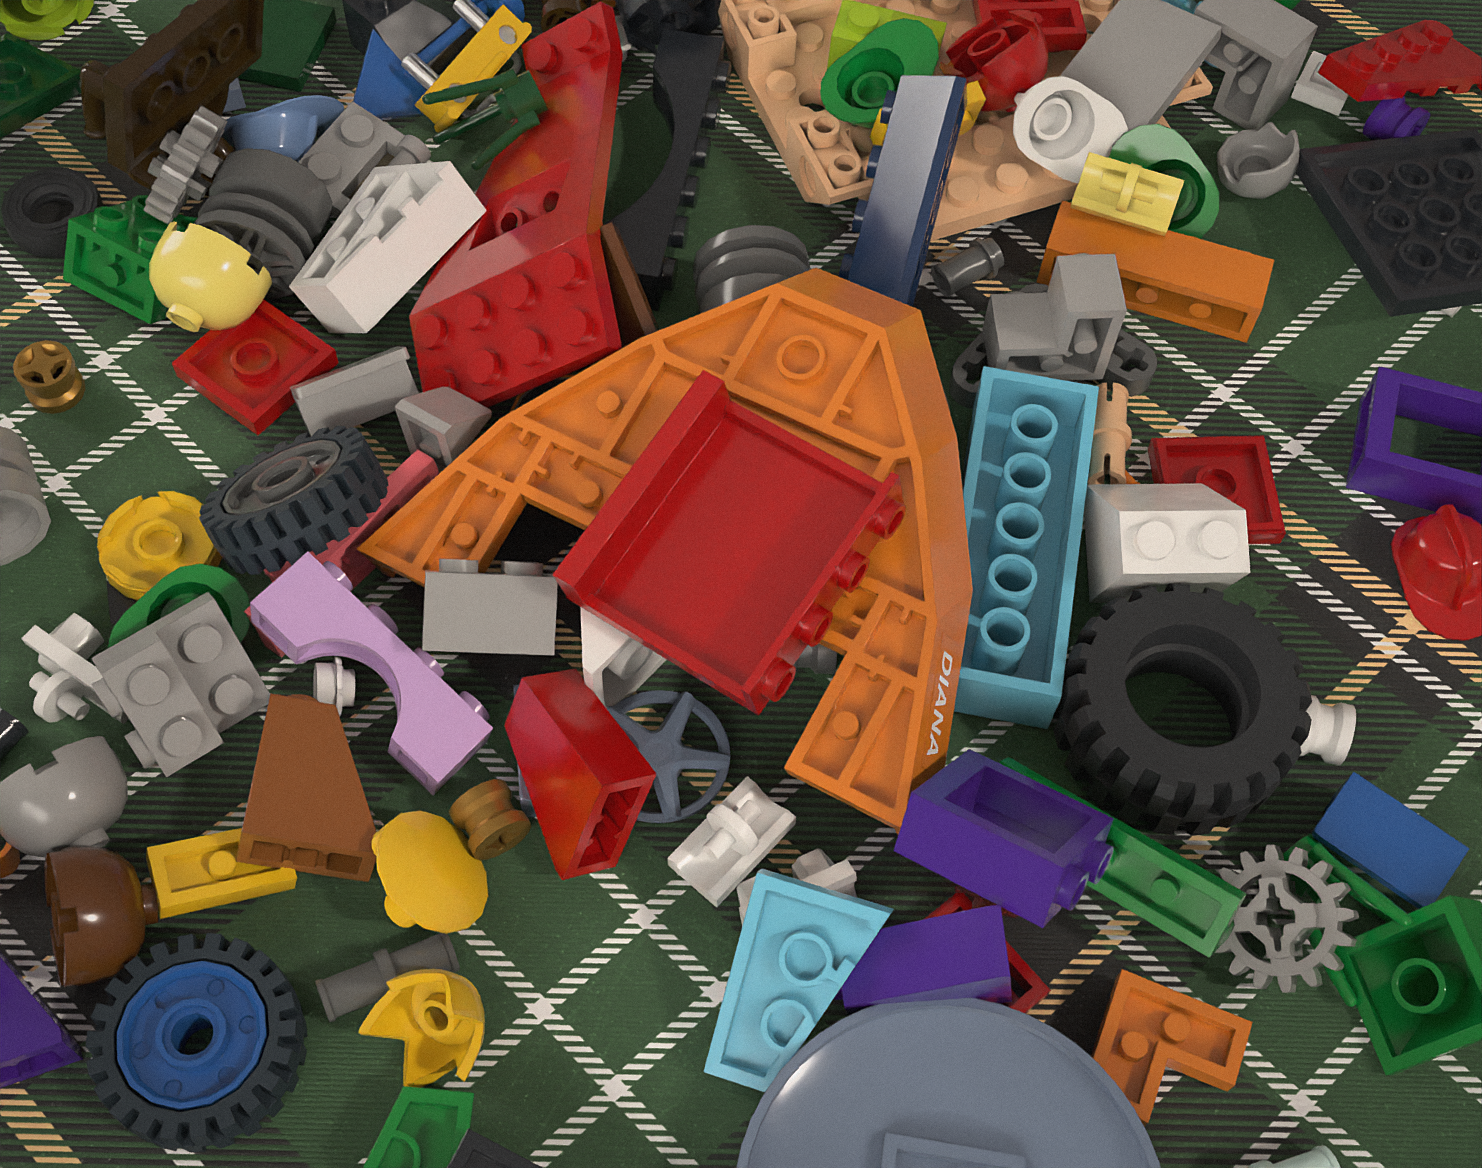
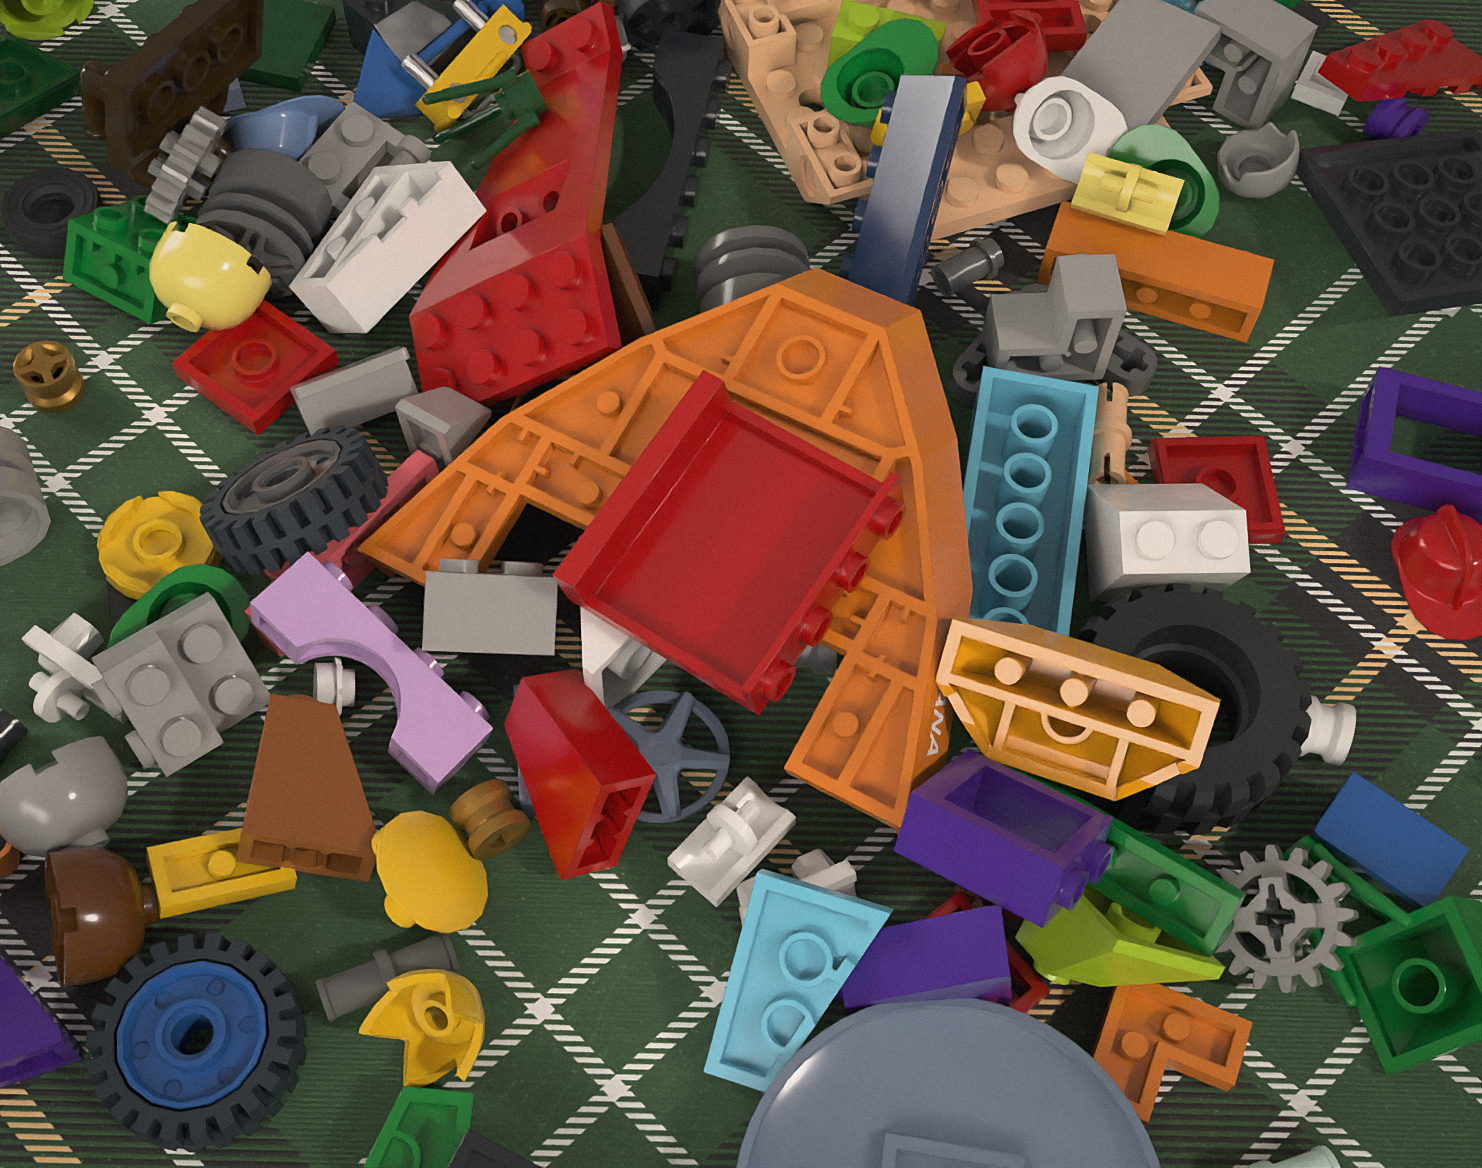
(1073, 708): none -> light orange wedge
(1111, 947): none -> lime slope

